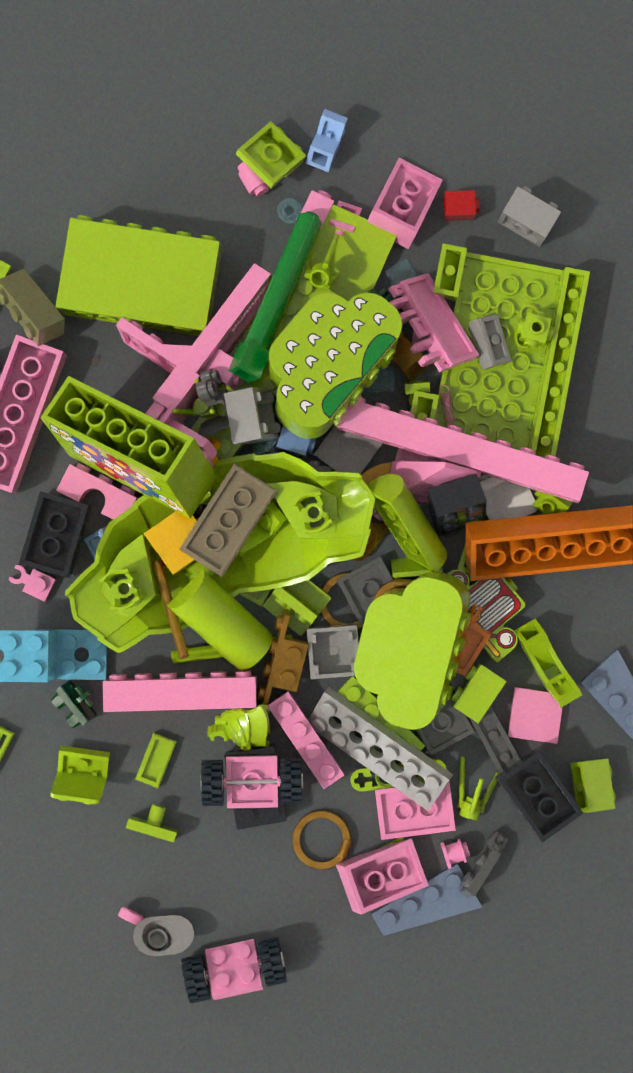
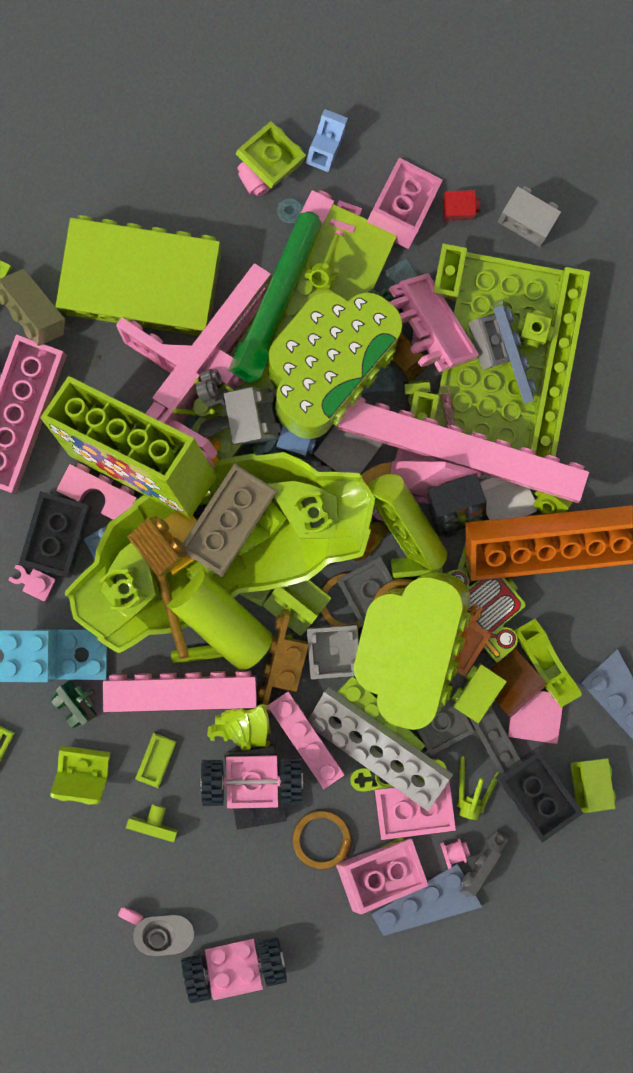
(157, 545): none -> pearl gold brick
(512, 341): none -> sand blue wing
(521, 684): none -> reddish brown tile

